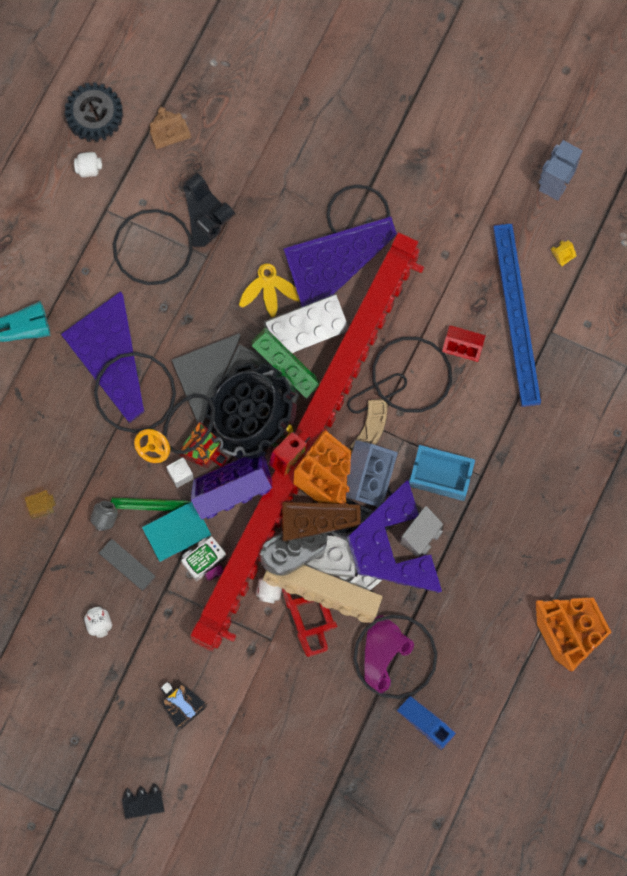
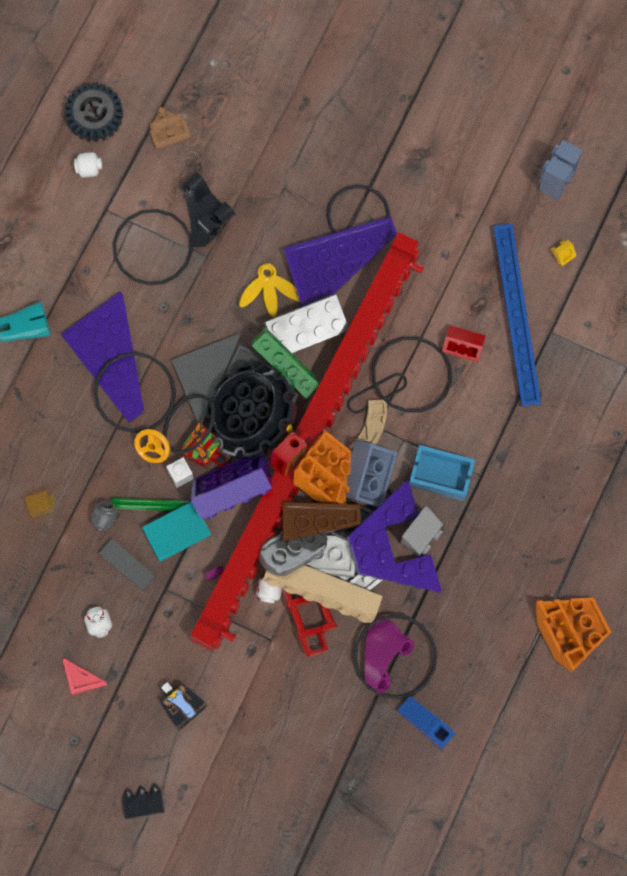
(80, 679): none -> coral tile
(203, 558): brick -> none

